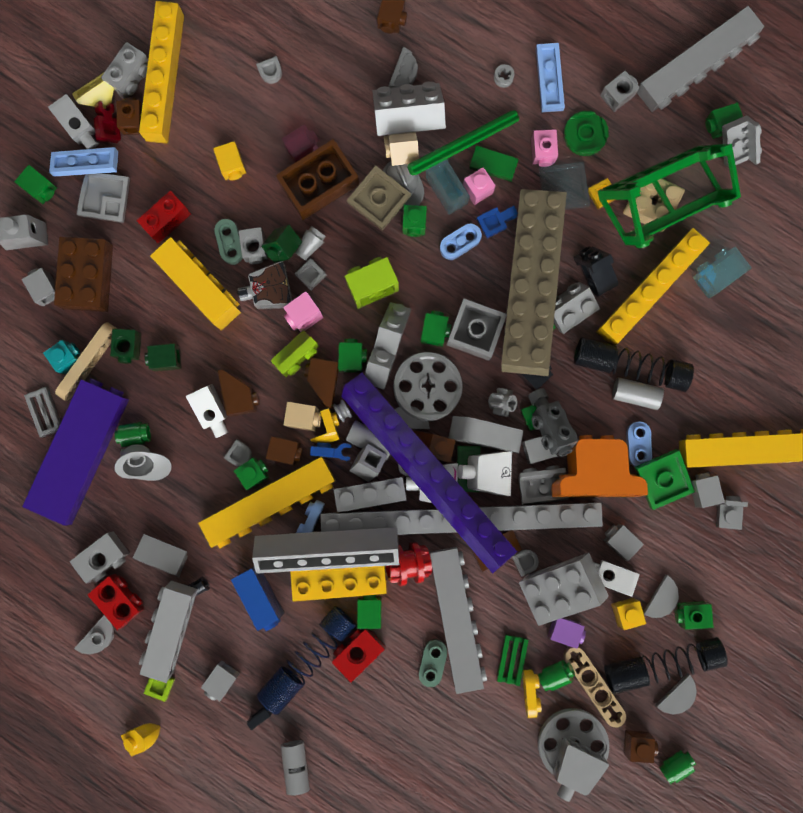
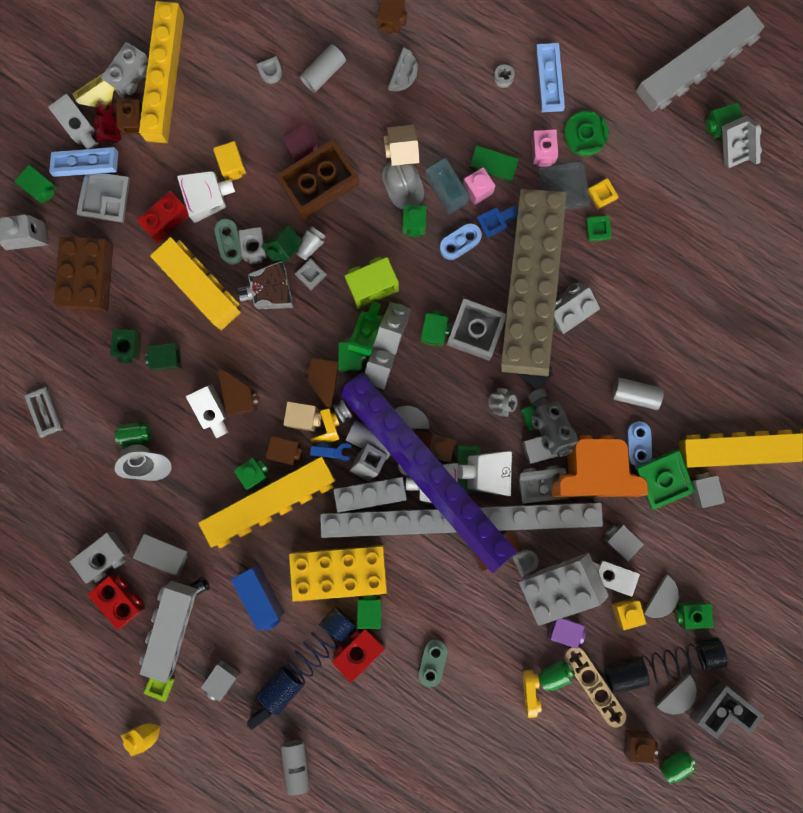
(40, 286): light grey brick -> none
(62, 356): teal brick -> none
(76, 452): dark purple brick -> none
(85, 362): tan beam -> none
(97, 638): light grey plate -> none
(204, 194): none -> white torso
(238, 453): light grey tile -> none
(296, 352): lime bracket -> none
(302, 313): bright pink brick -> none
(313, 512): light blue plate -> none
(322, 68): none -> light grey pin
(326, 550): light grey brick -> none
(366, 330): none -> green hinge
(379, 198): dark tan tile -> none
(409, 108): light grey brick -> none
(412, 563): red piece -> none
(435, 379): light grey wedge -> none
(456, 620): light grey brick -> none
(463, 143): green axle -> none
(485, 434): light grey beam -> none
(509, 680): green tile -> none
(572, 732): light grey wedge -> none
(577, 769): light grey torso -> none
(597, 269): black pin -> none
(598, 228): none -> green tile
(603, 356): black piece -> none
(616, 99): light grey brick -> none
(630, 187): green windscreen -> none
(648, 211): tan brick -> none
(653, 287): yellow brick -> none
(722, 272): clear light blue brick -> none
(723, 706): none -> flat silver brick
(730, 513): light grey bracket -> none

